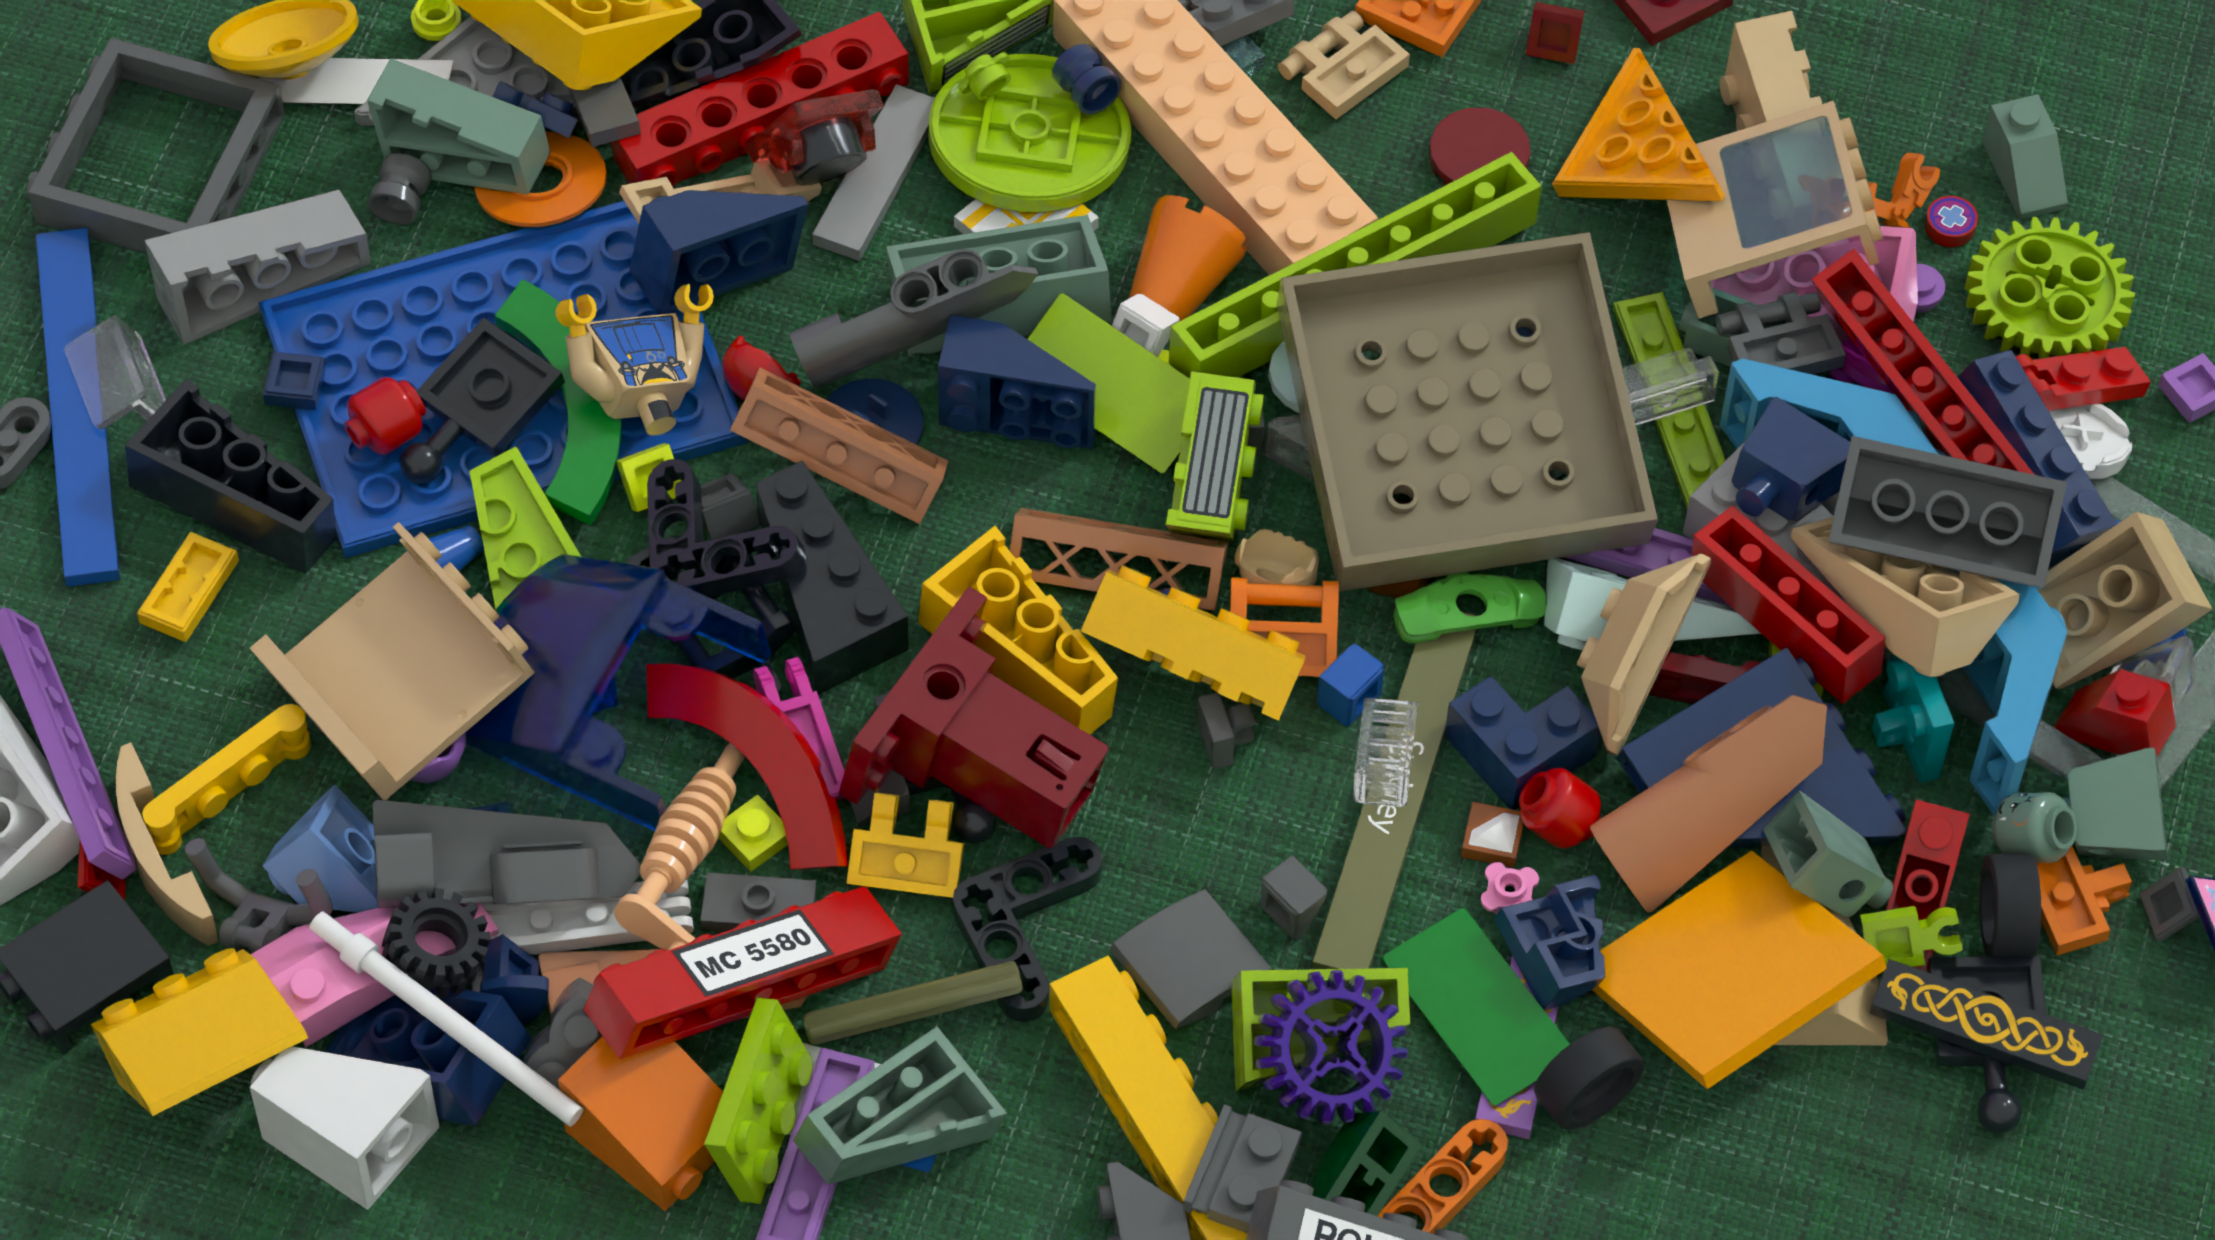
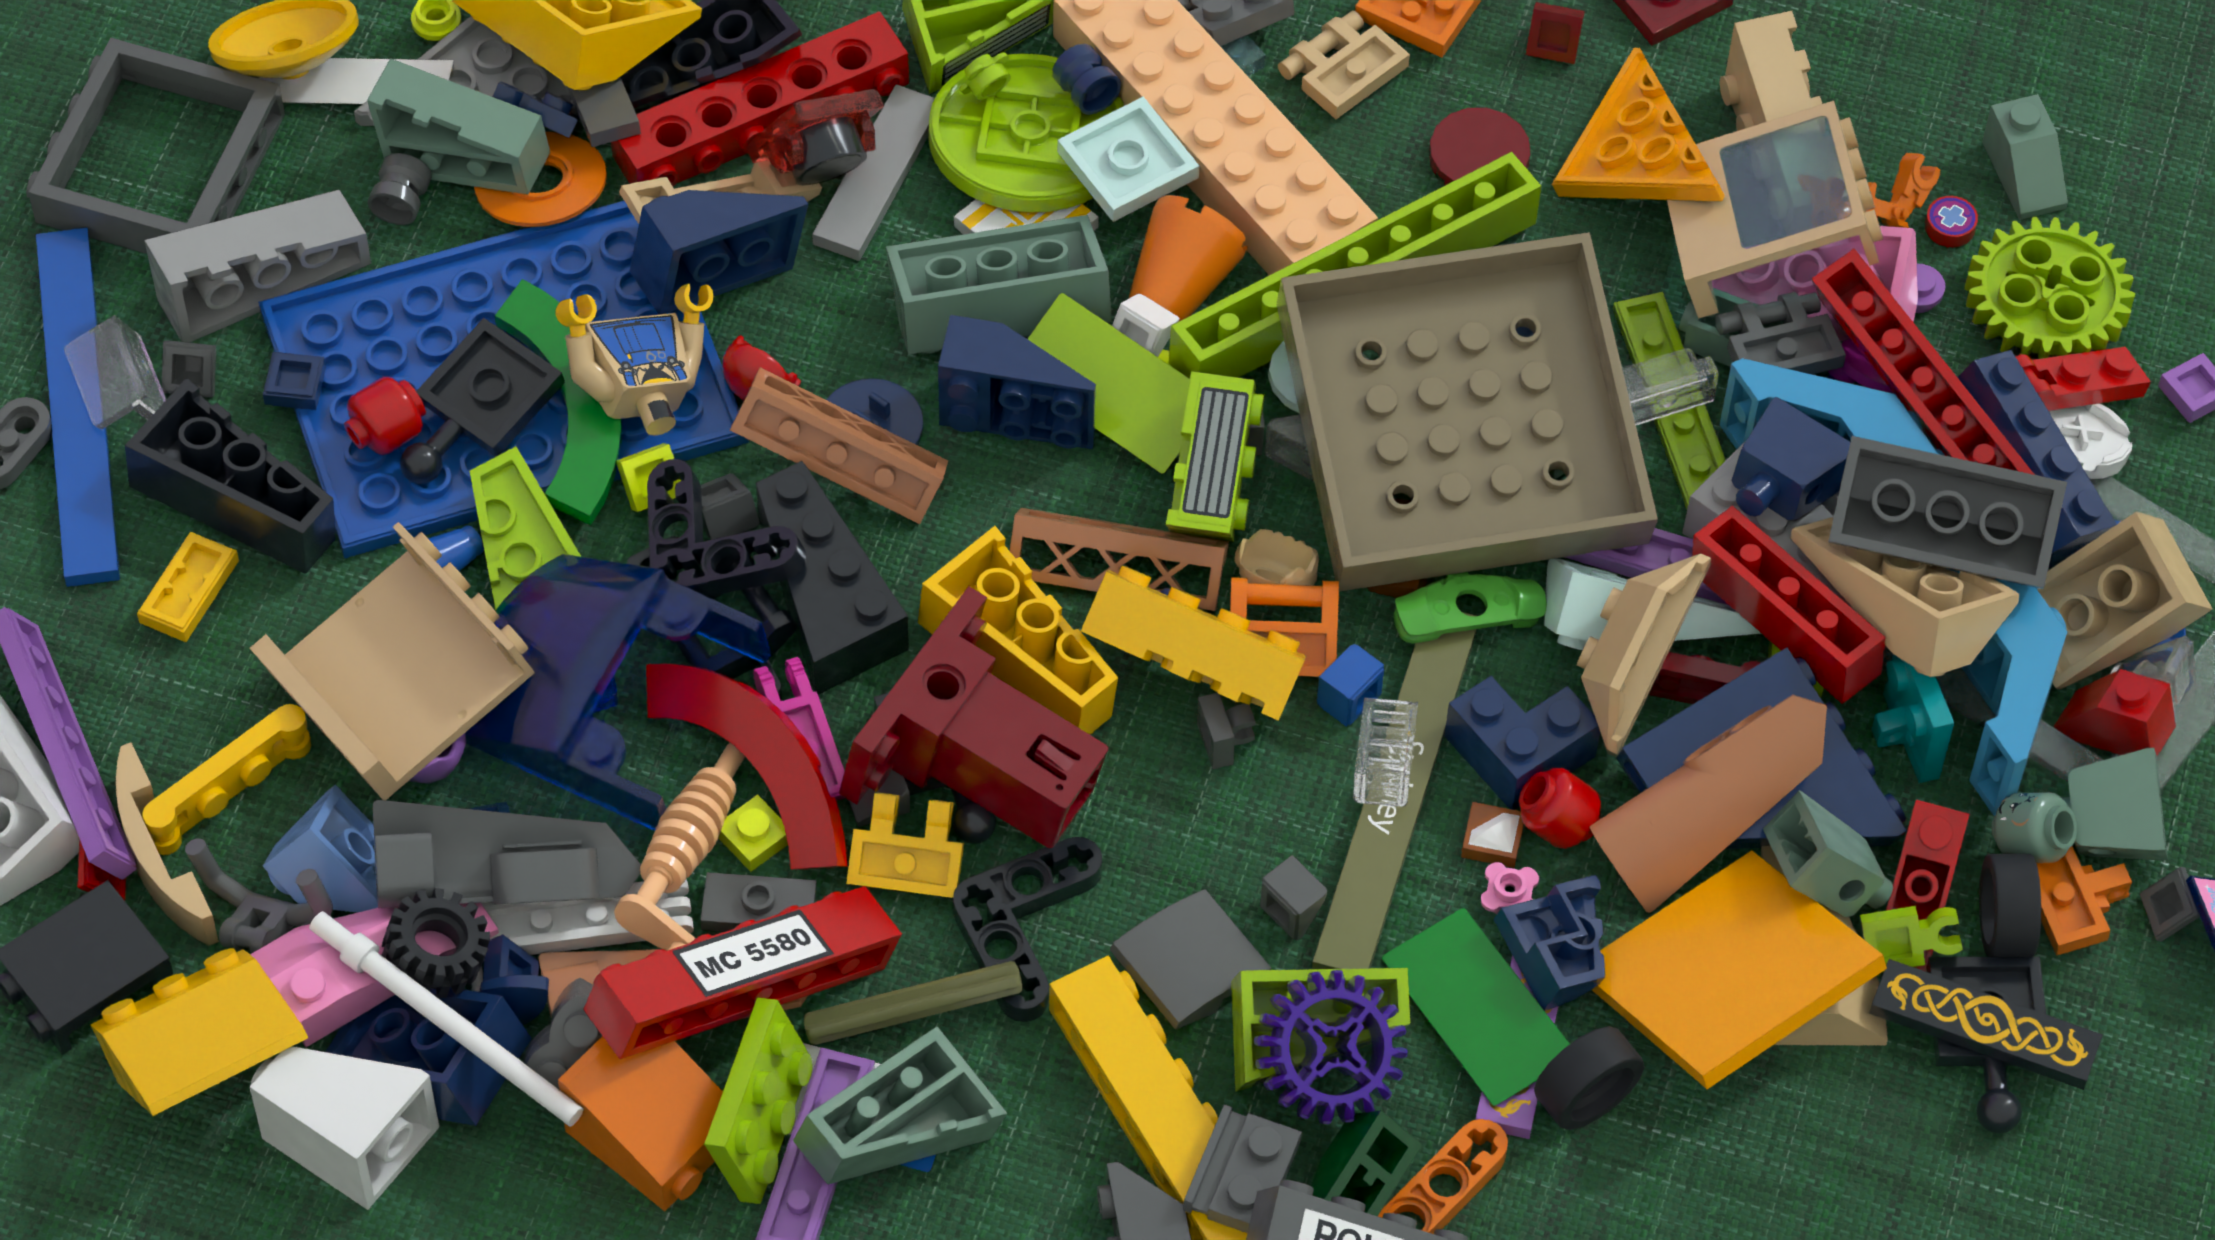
(189, 361): none -> dark grey slope
(839, 348): dark grey panel -> none
(1128, 159): none -> light aqua tile

